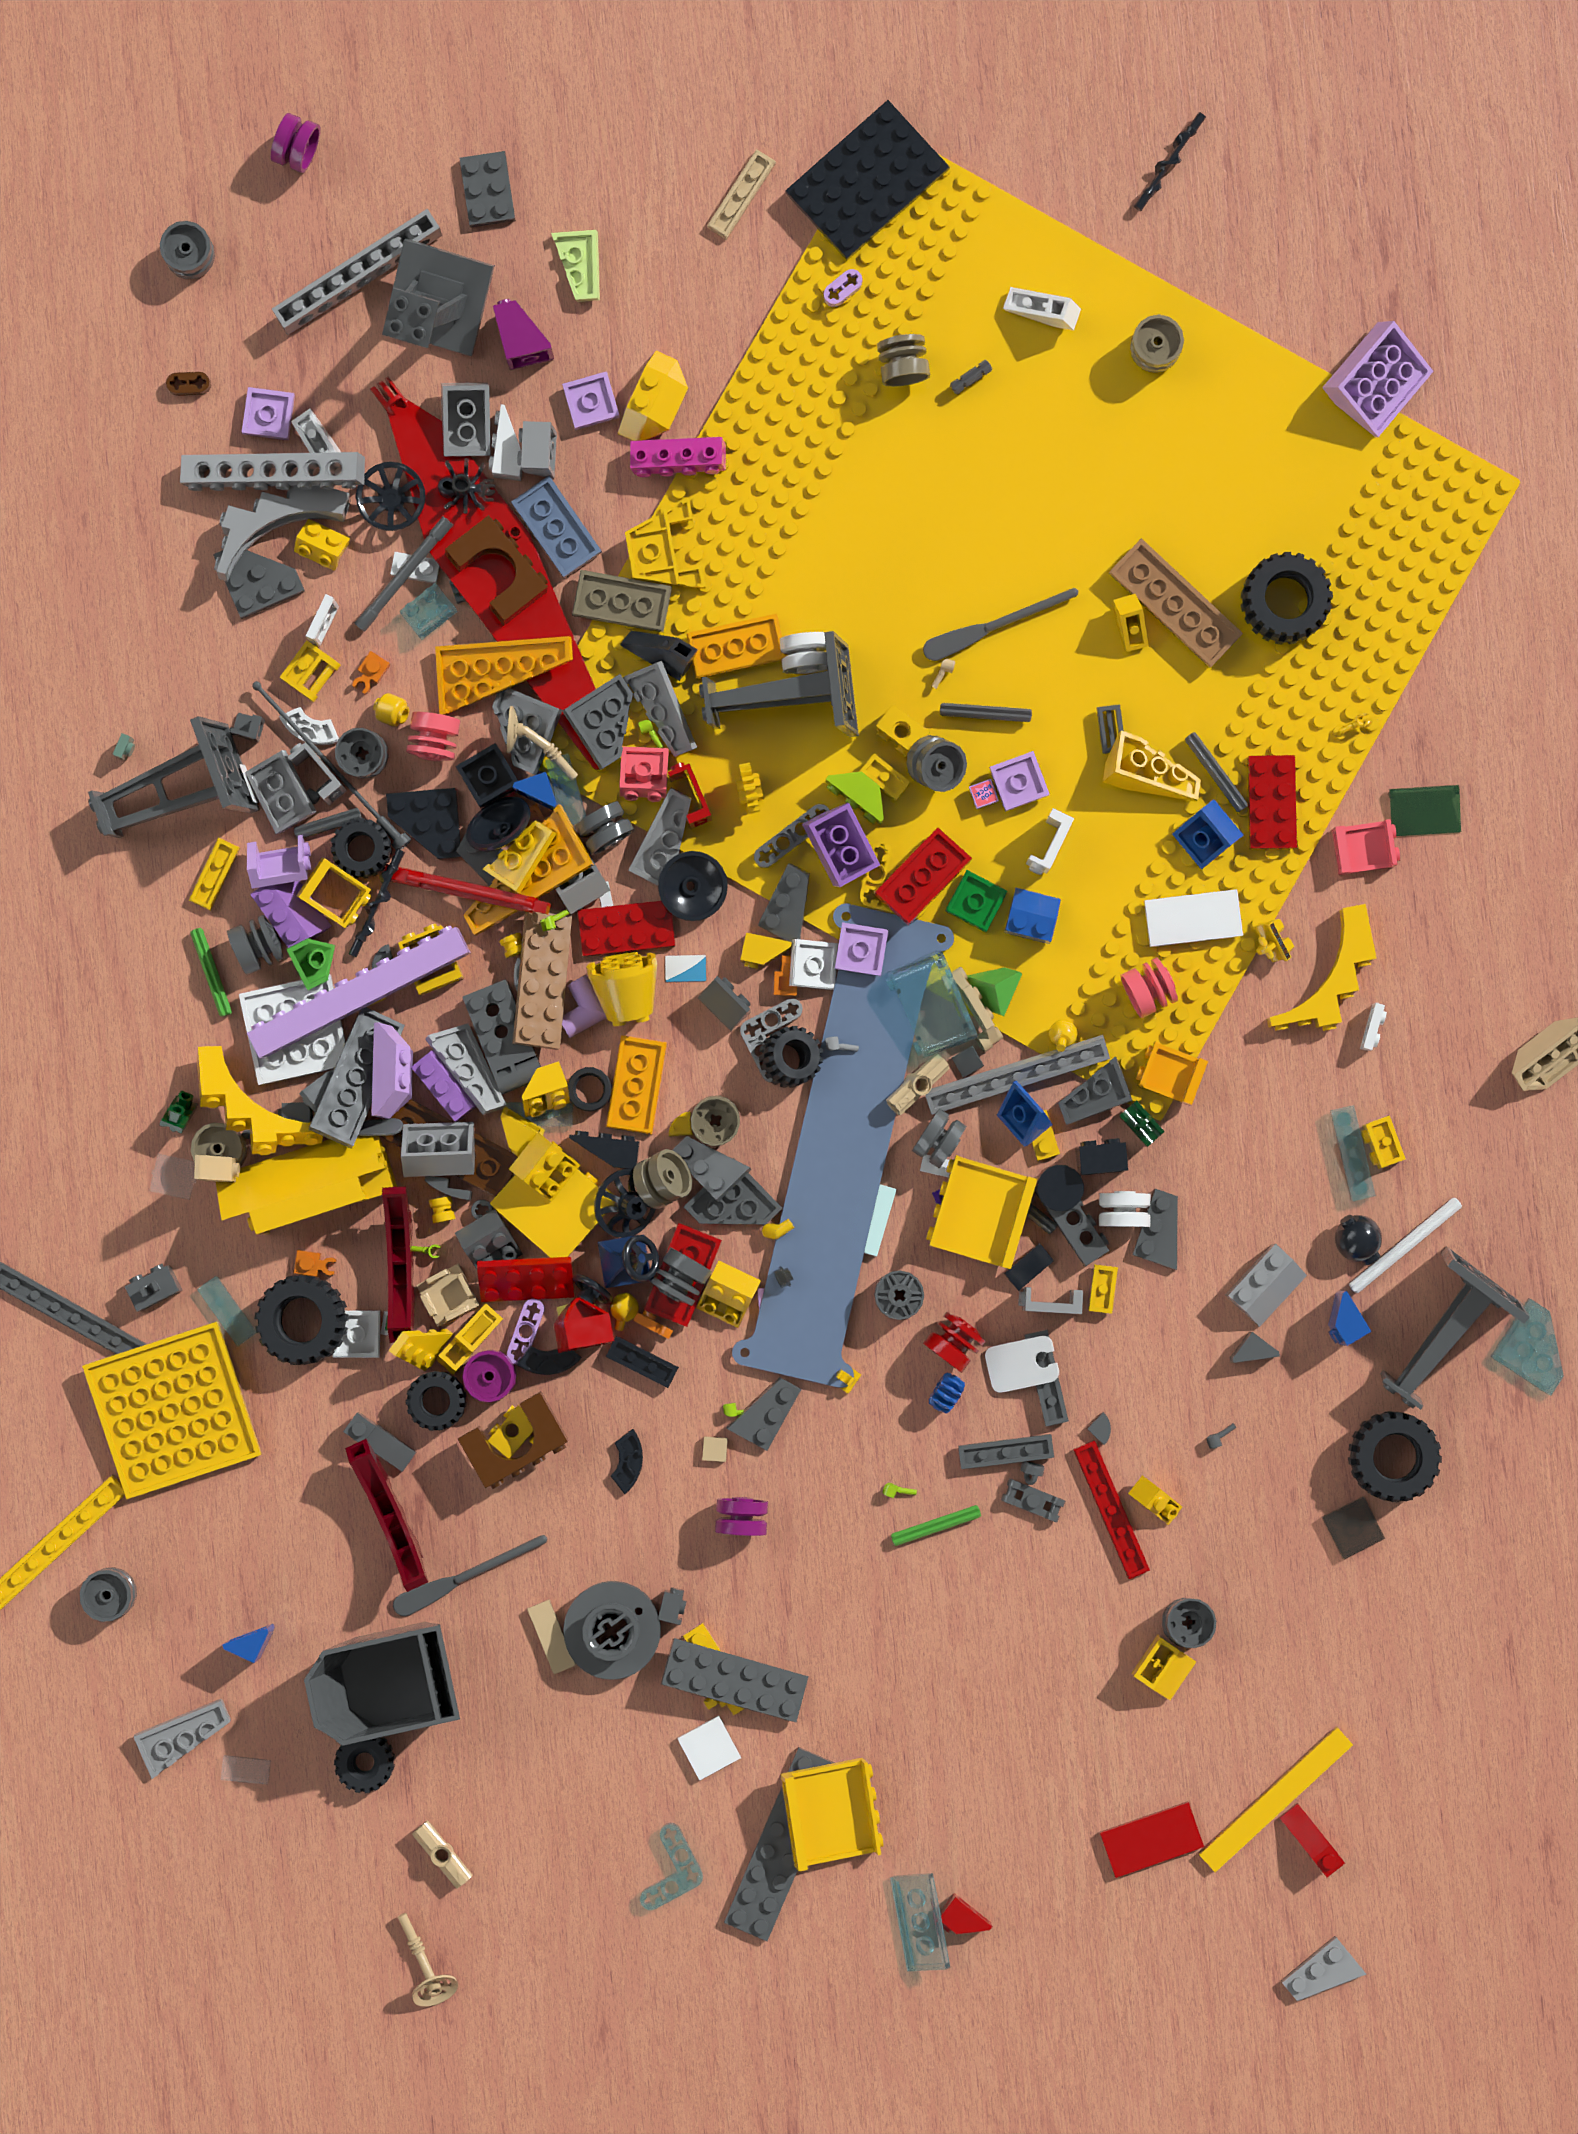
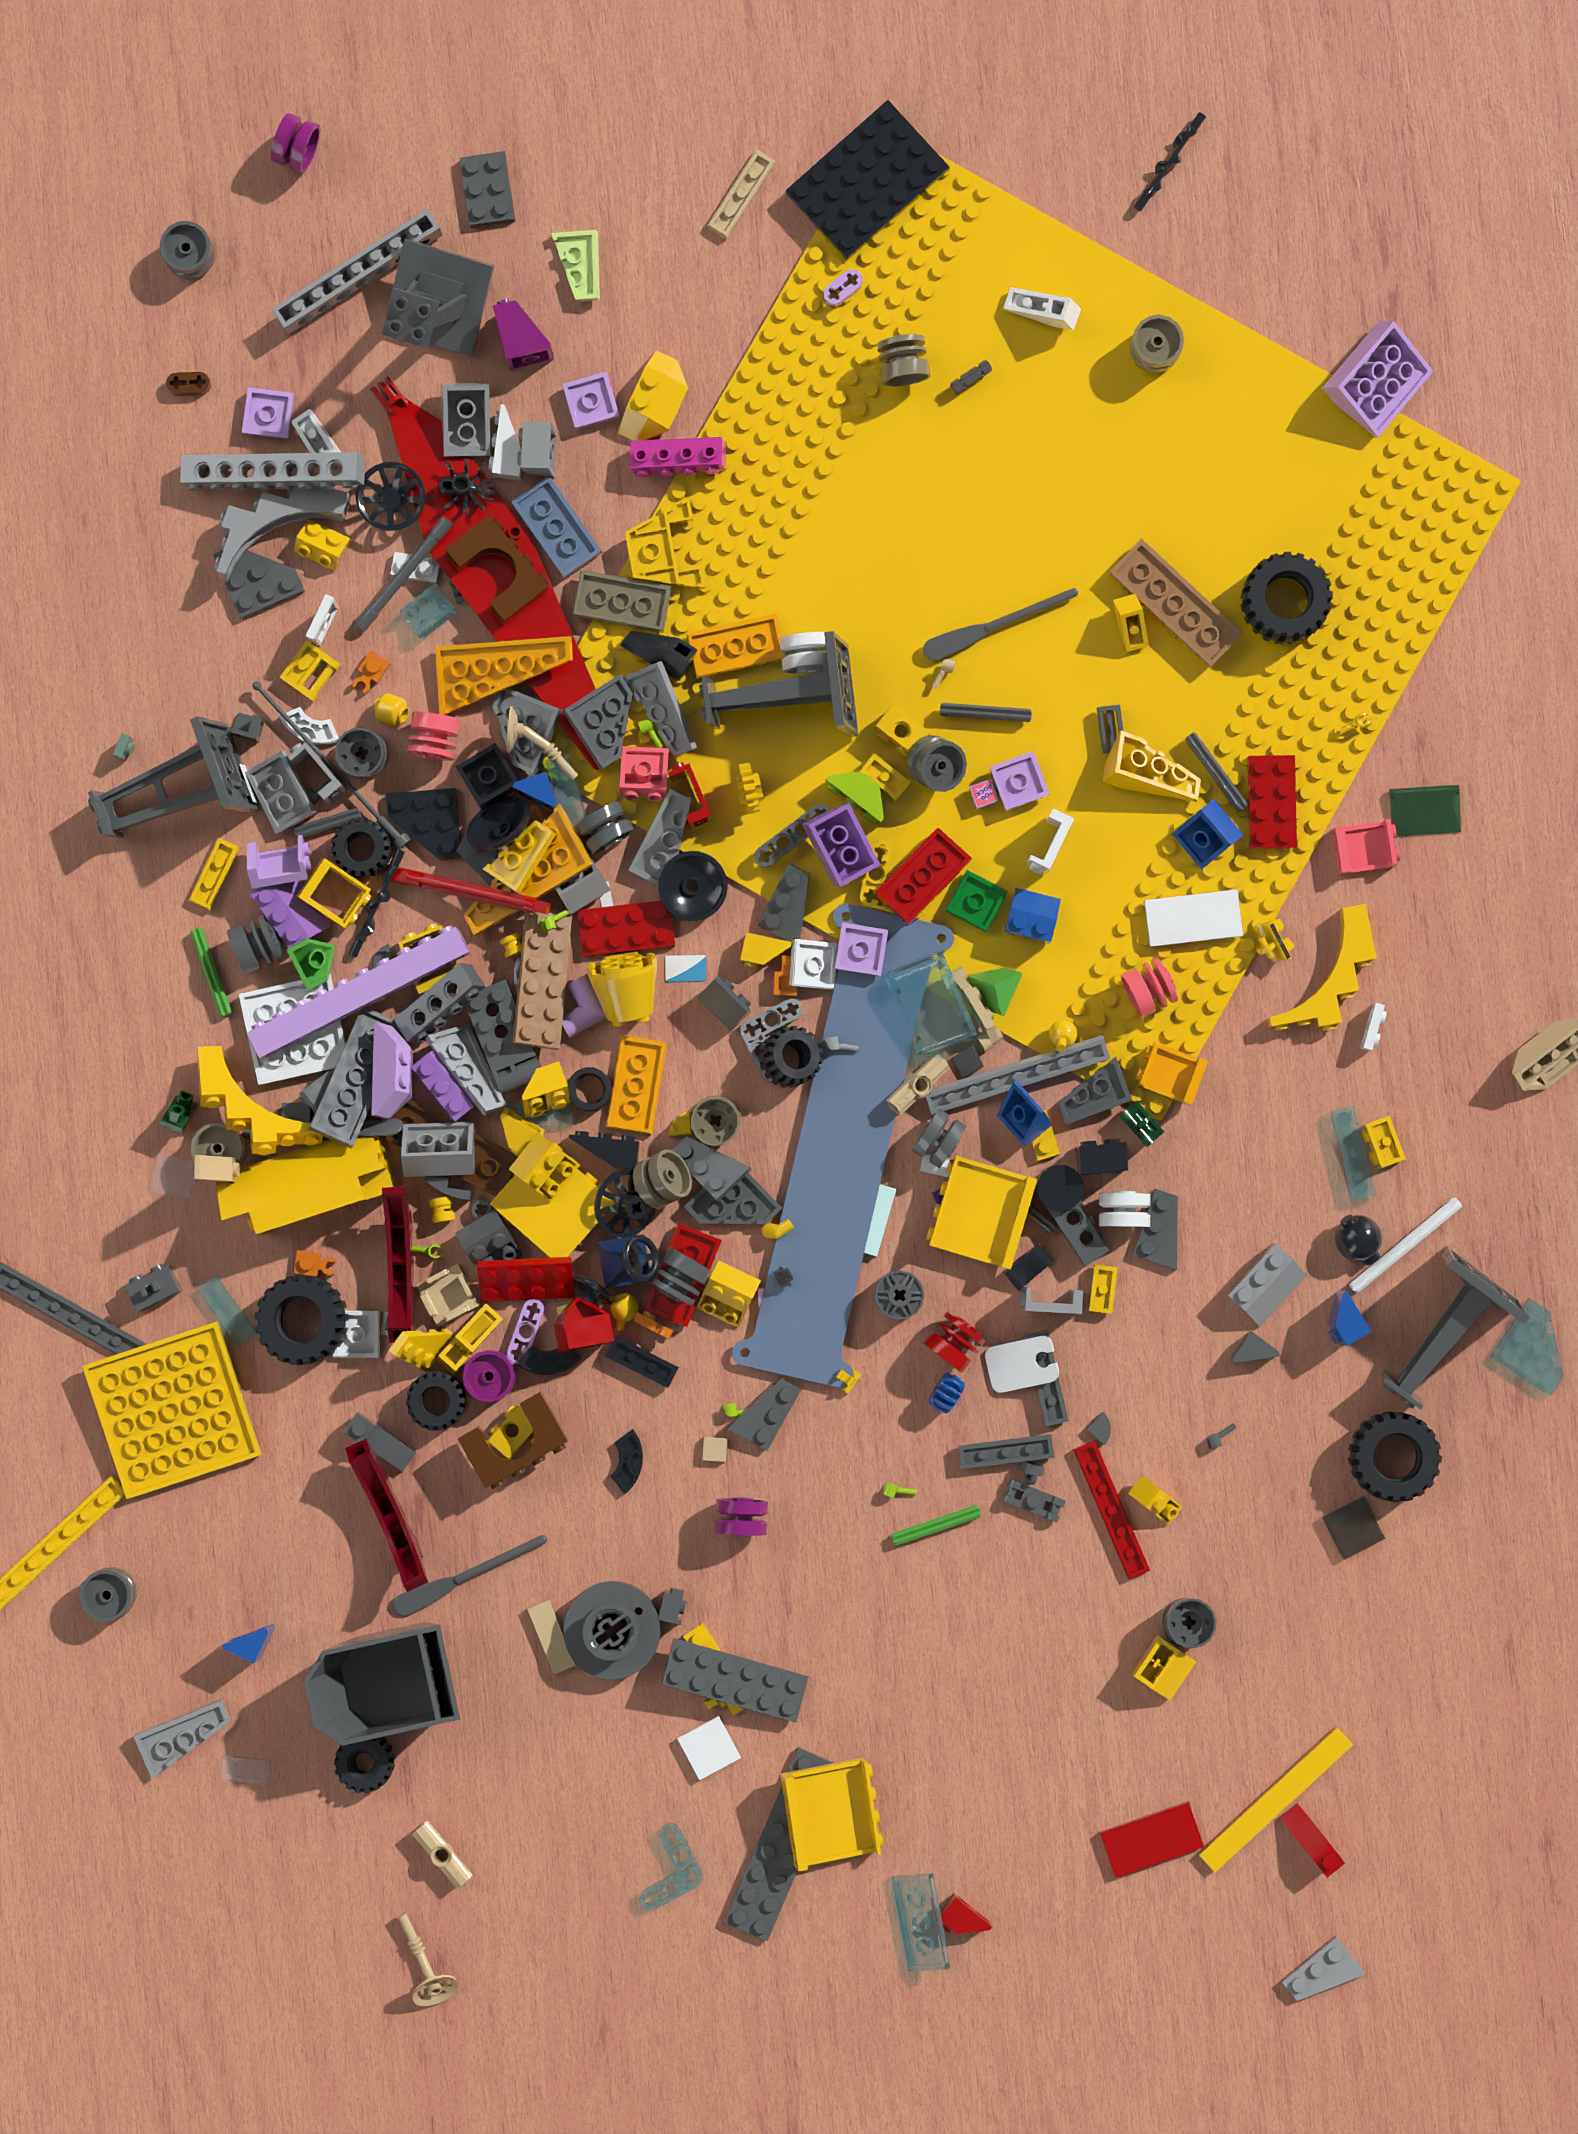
(428, 1004): none -> dark grey brick

